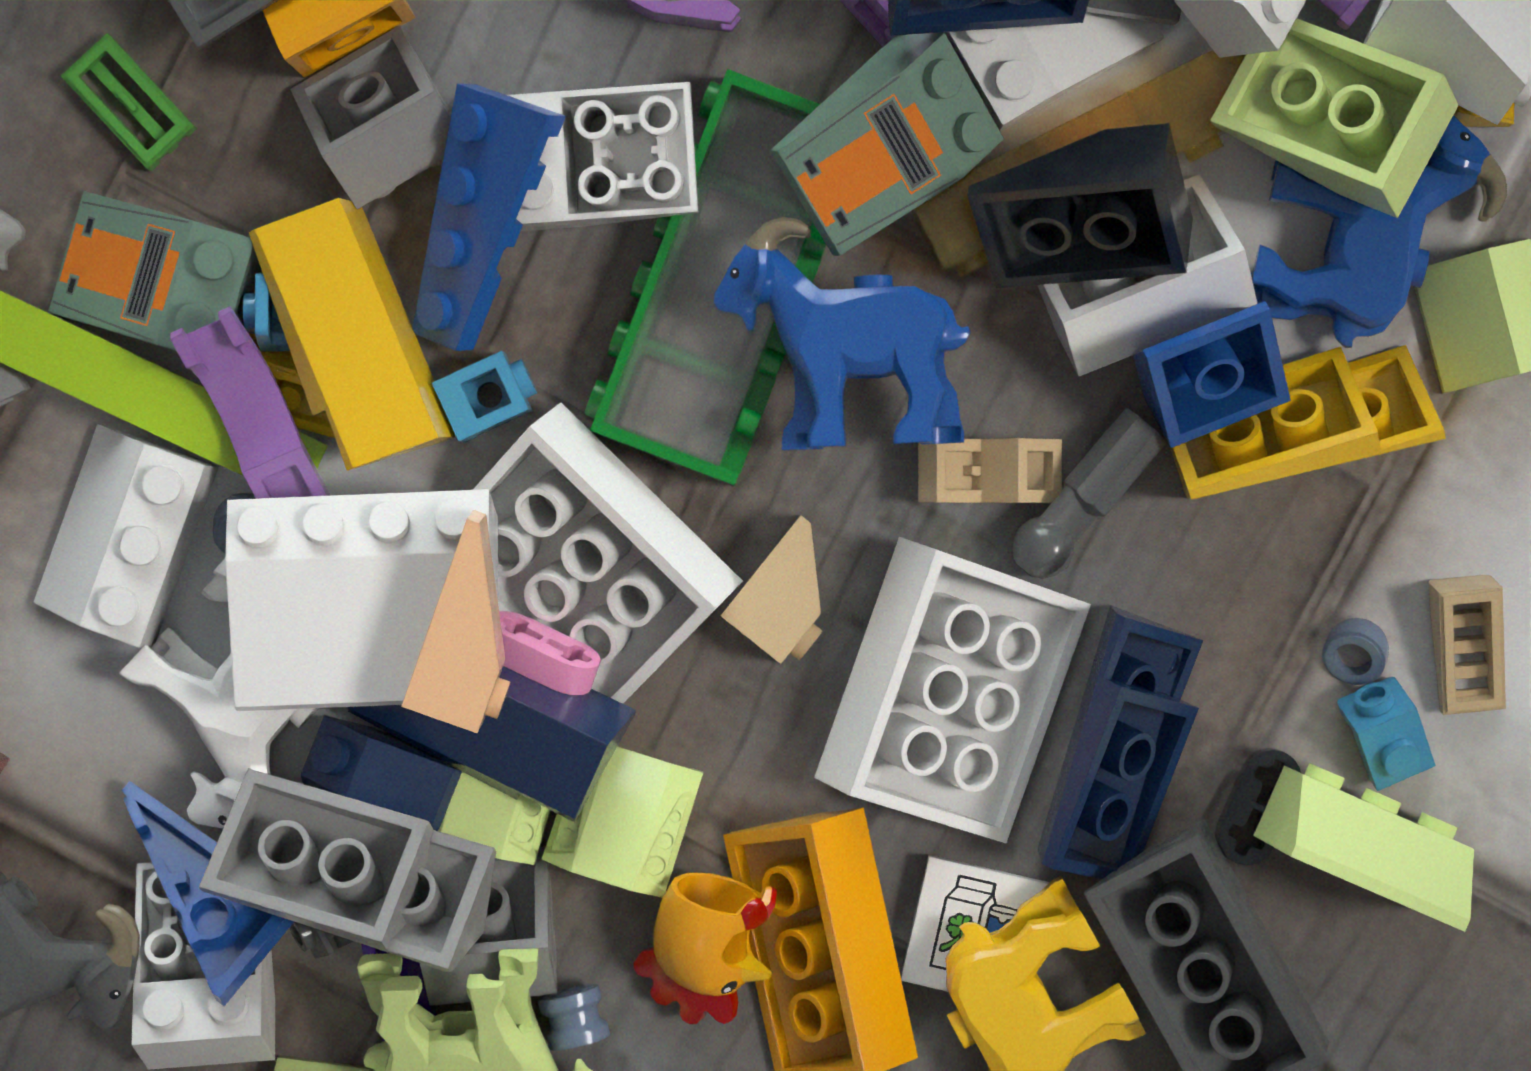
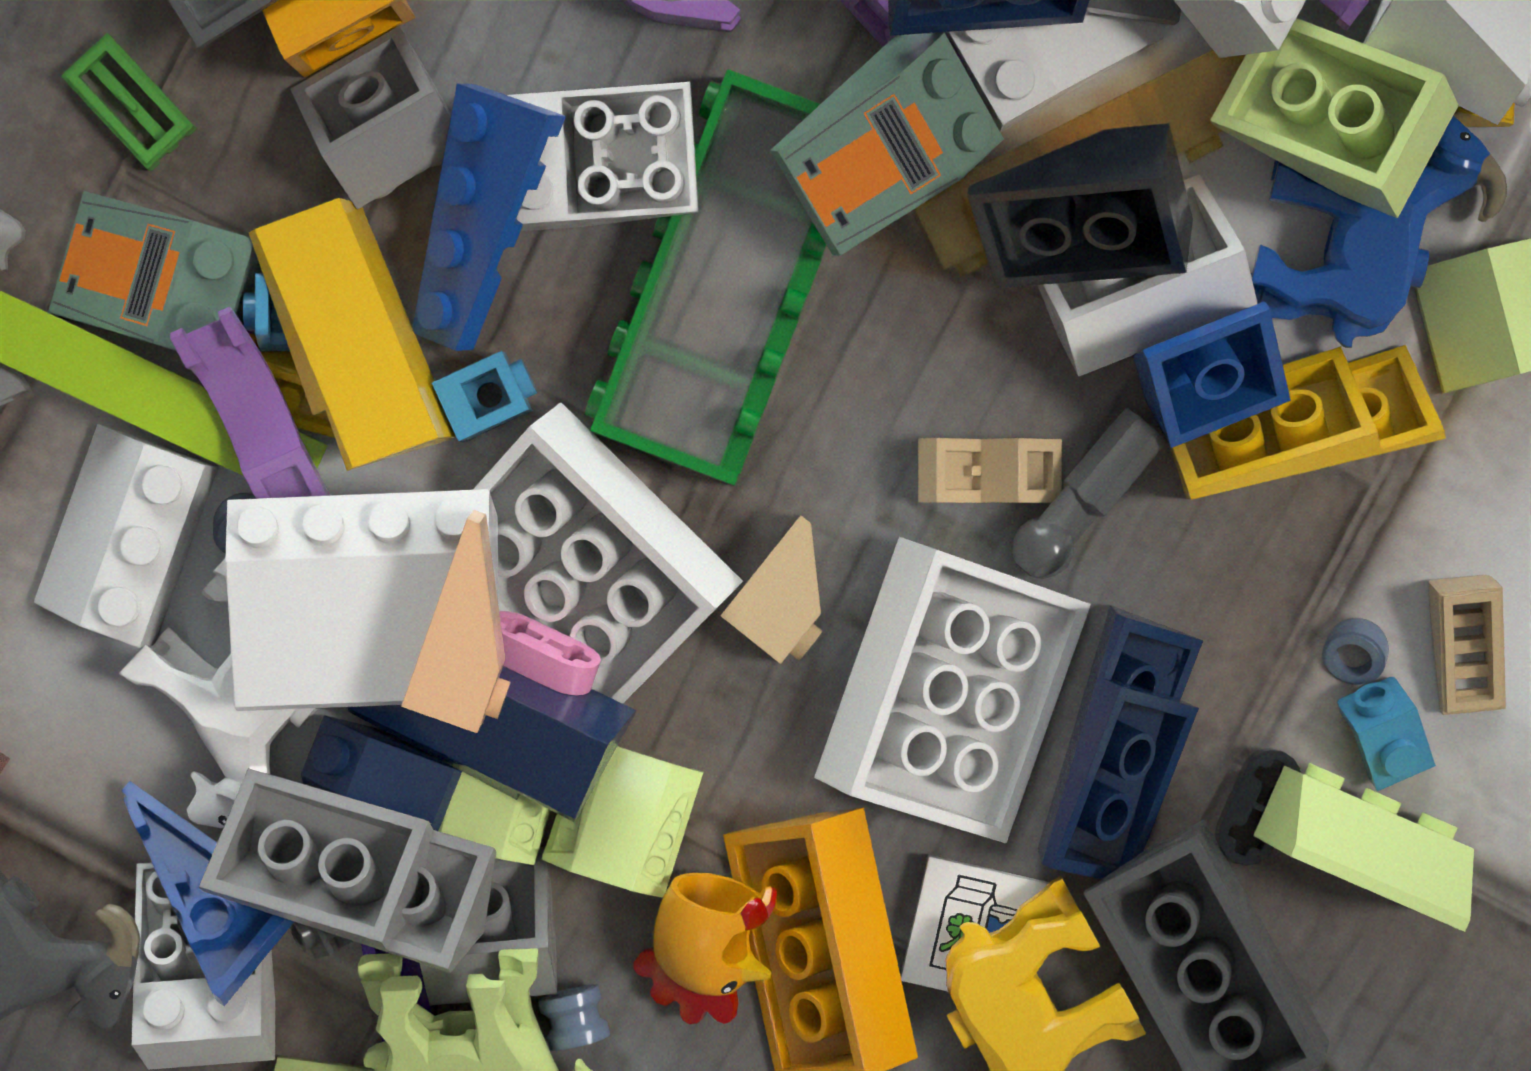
(845, 335): blue animal -> none

